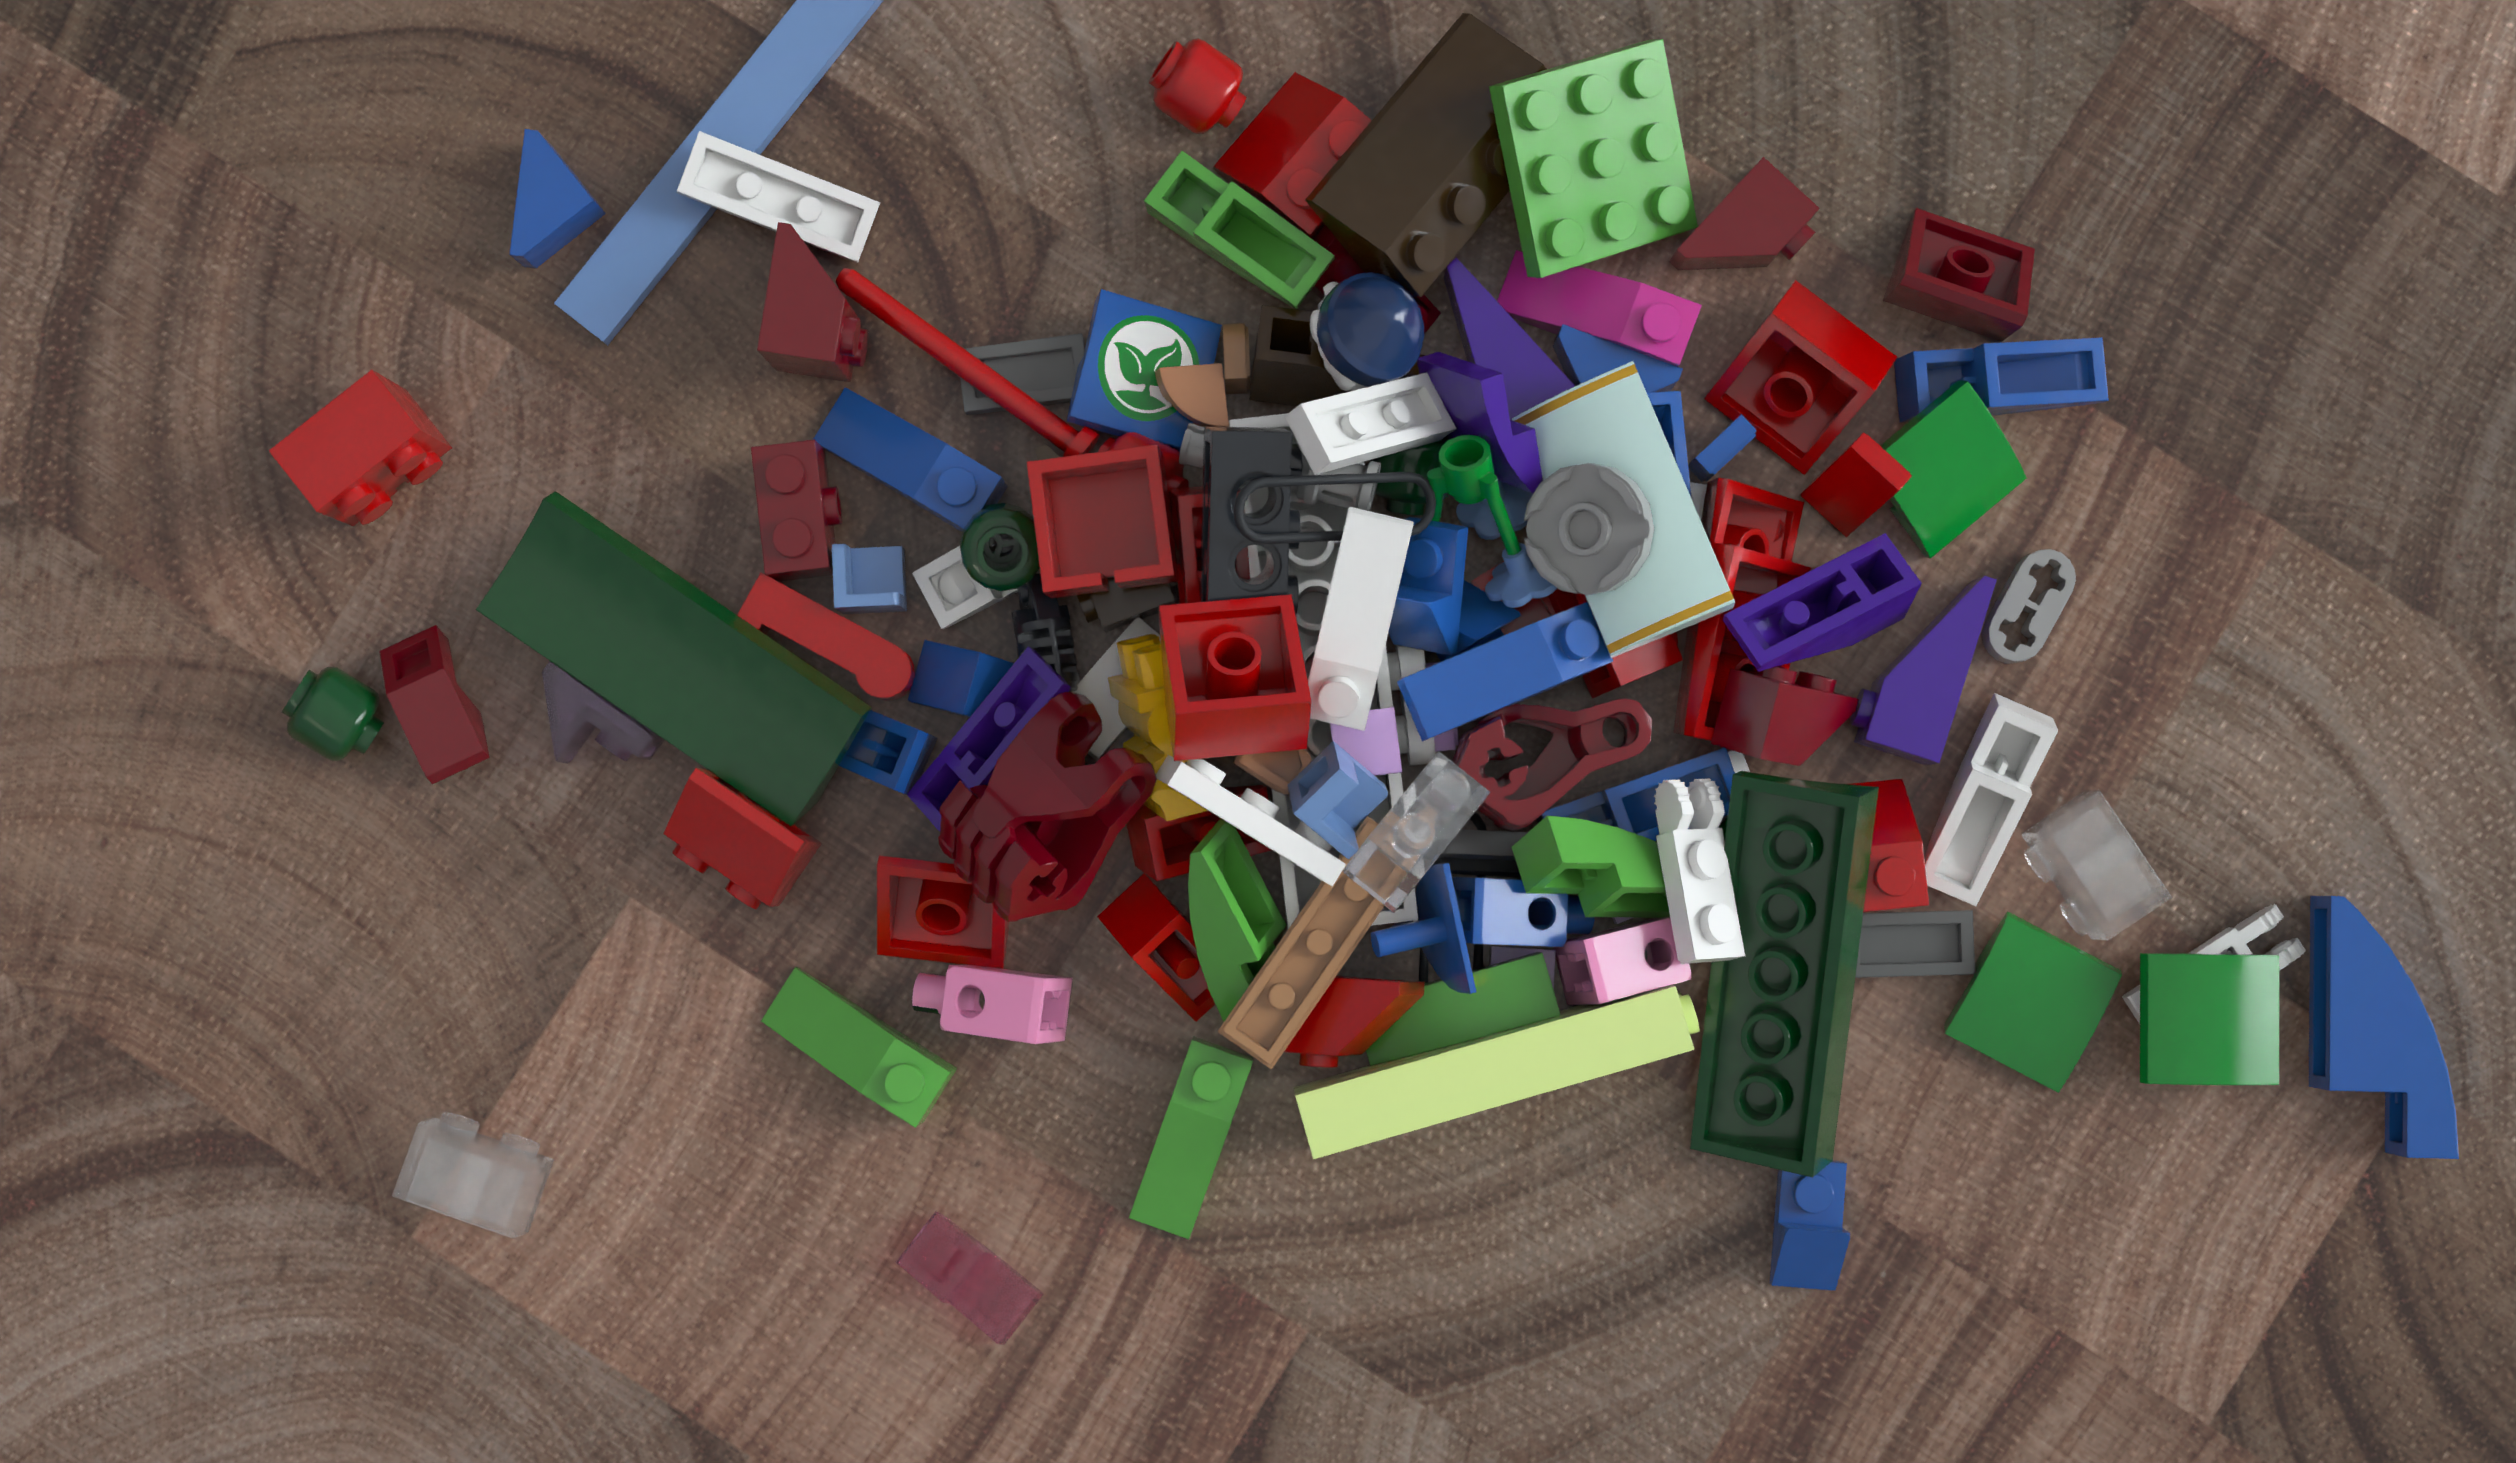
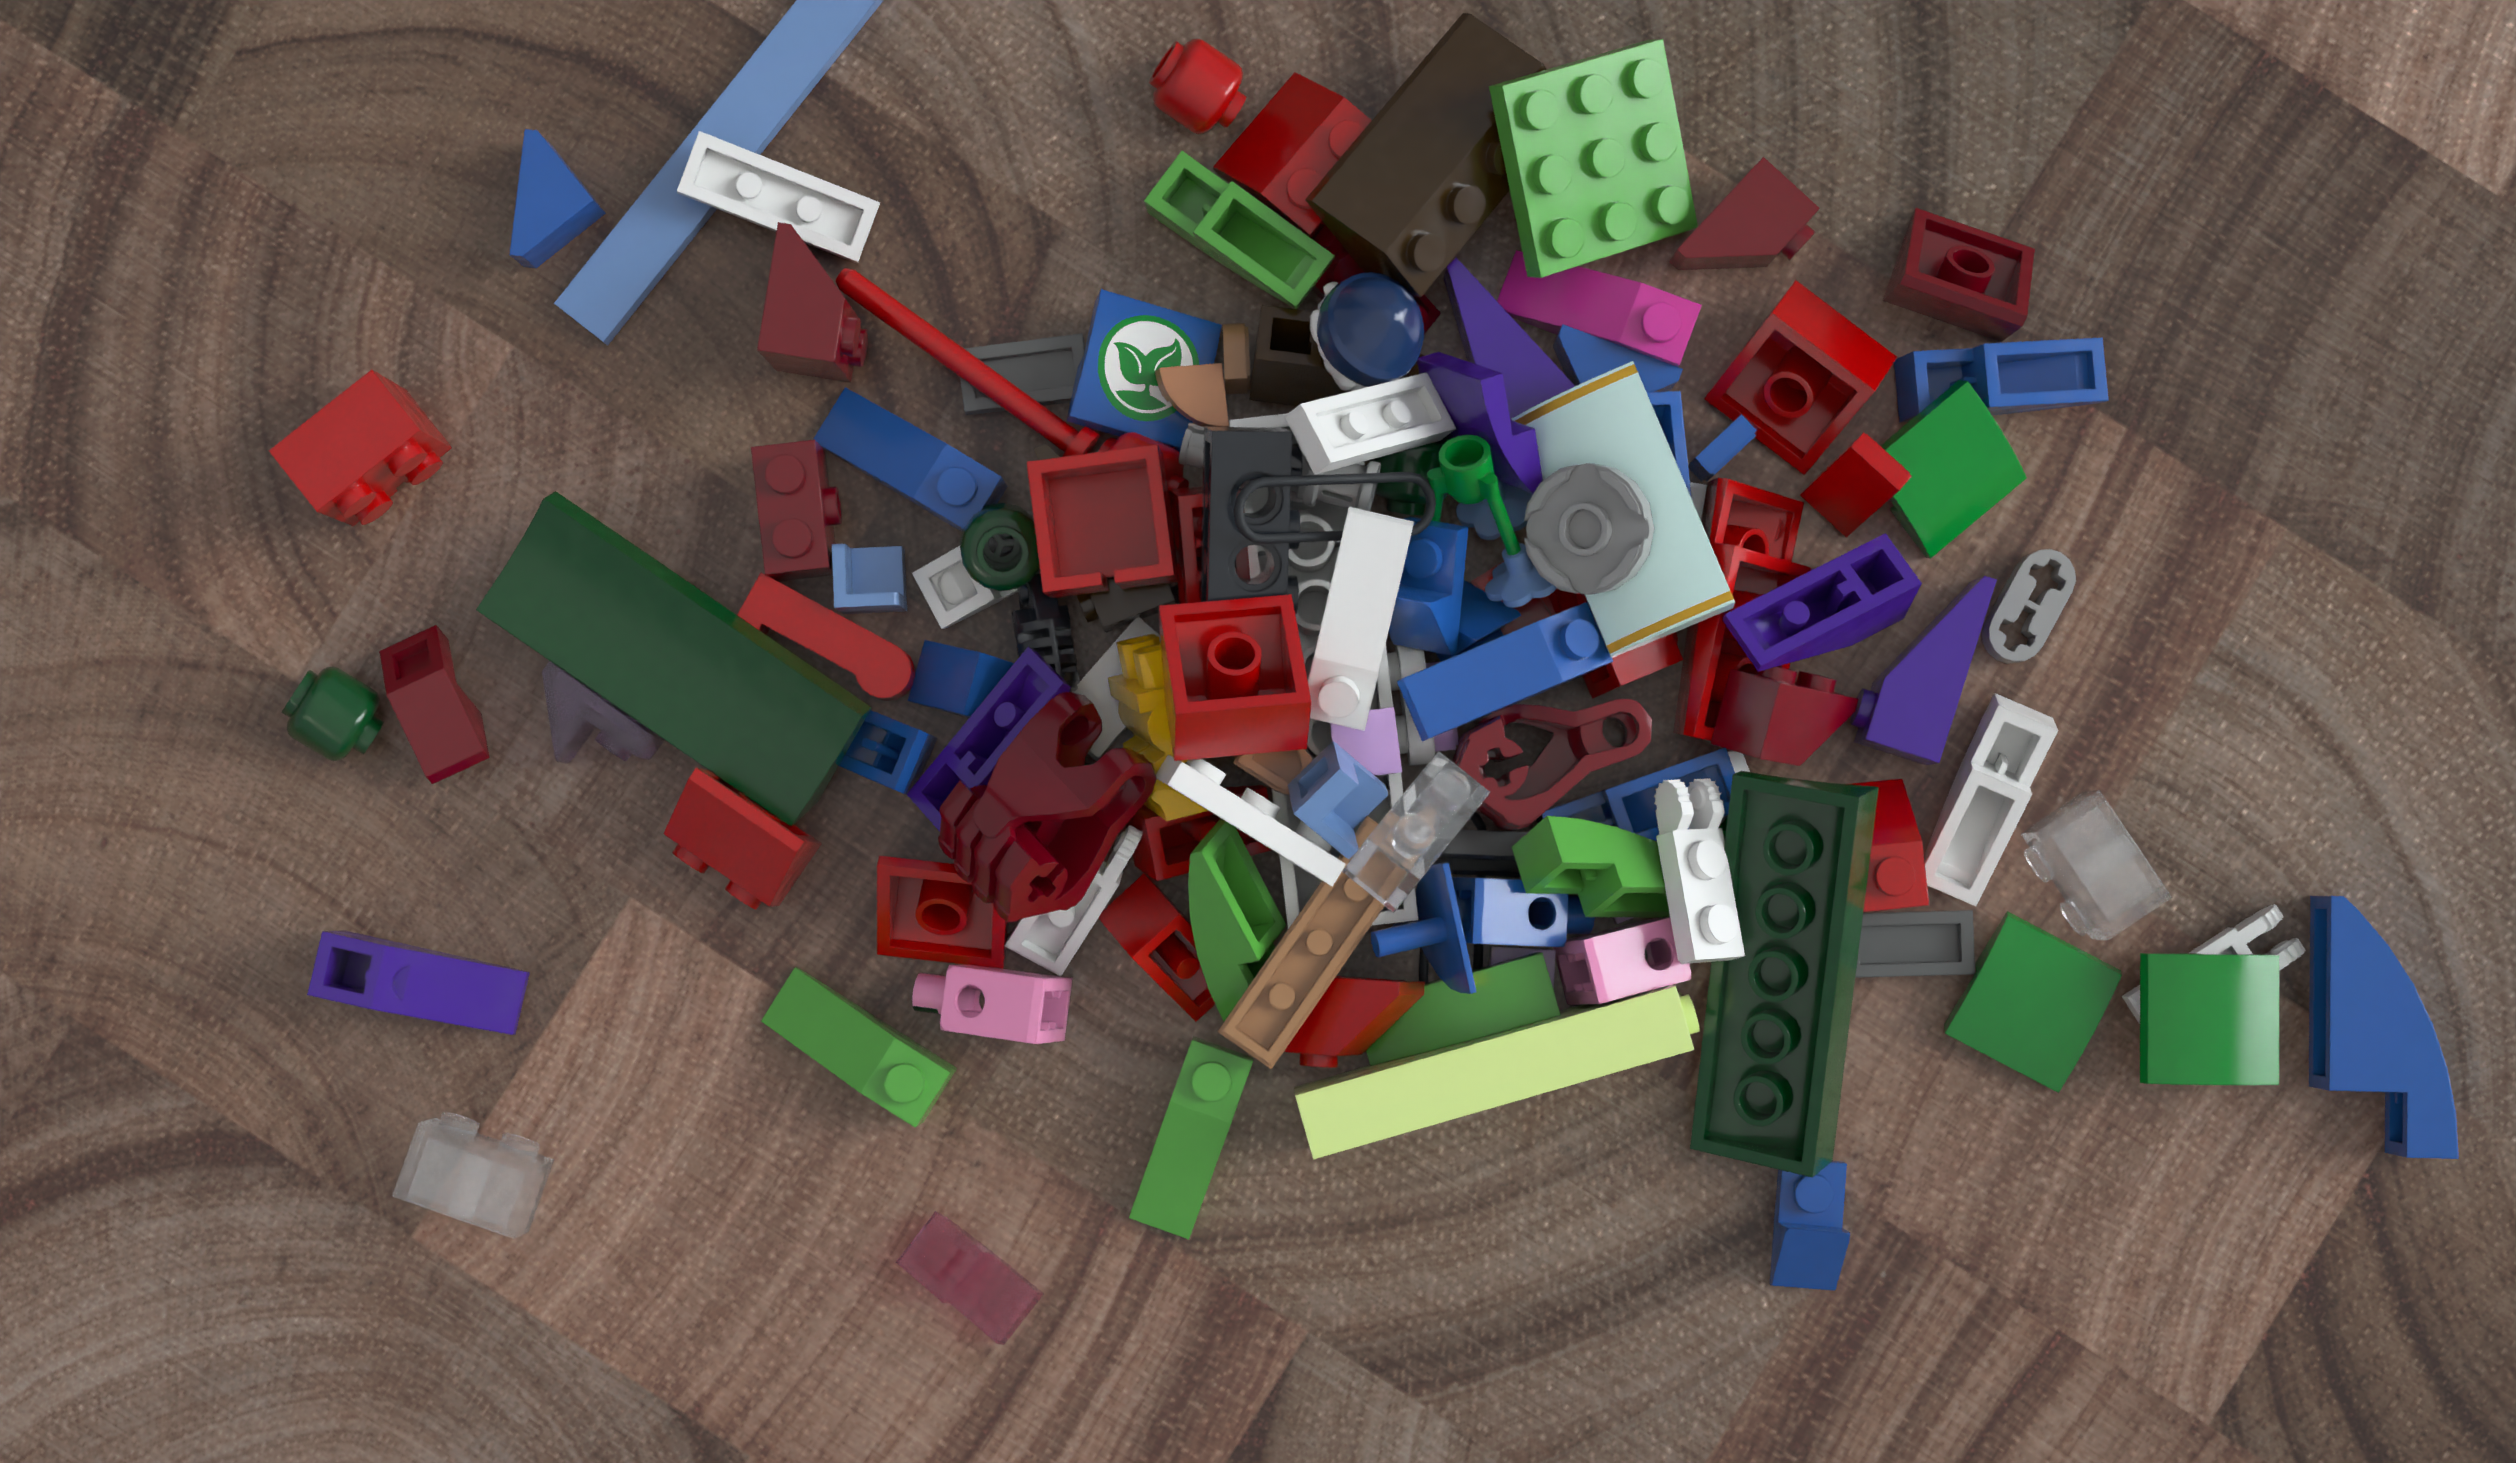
(417, 982): none -> dark purple slope
(1057, 935): none -> white hinge

